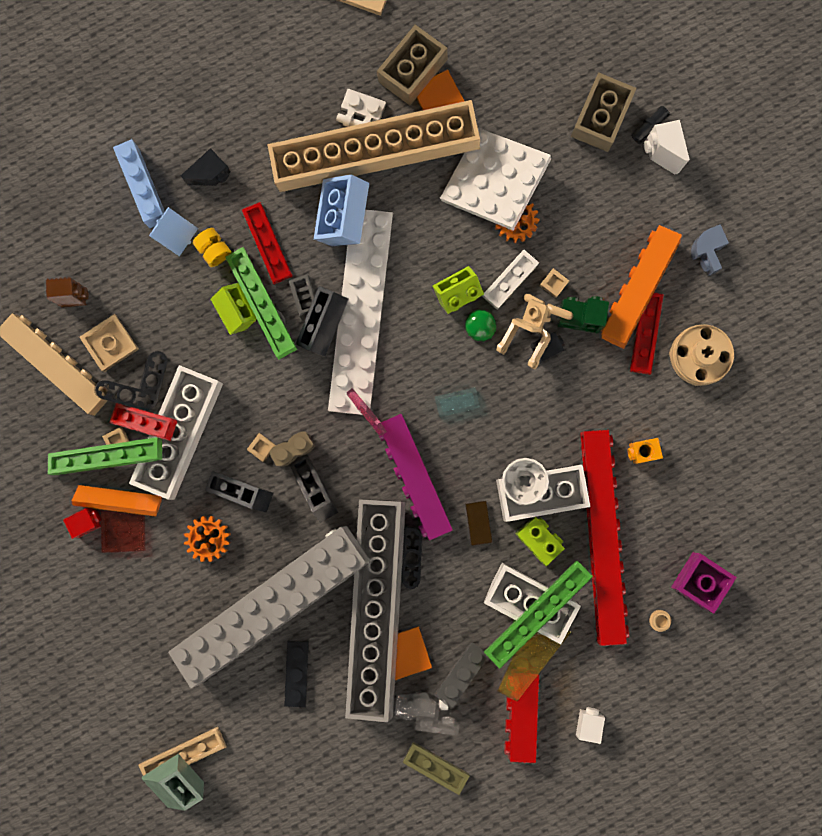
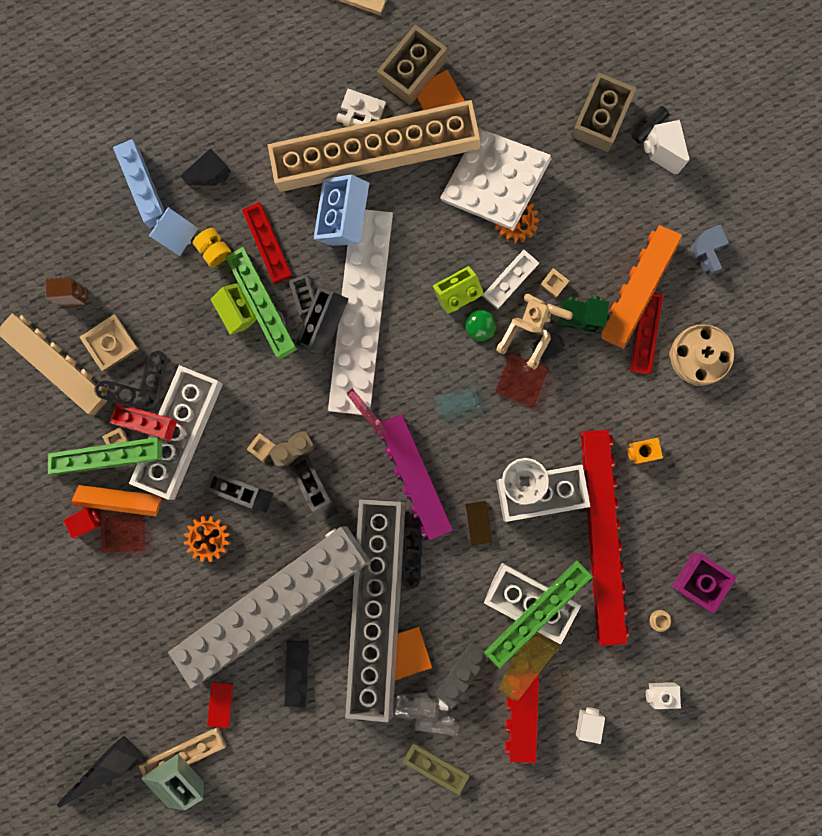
(110, 765): none -> black wedge
(220, 704): none -> red tile
(521, 381): none -> clear red tile
(540, 540): lime brick -> none
(663, 695): none -> white brick

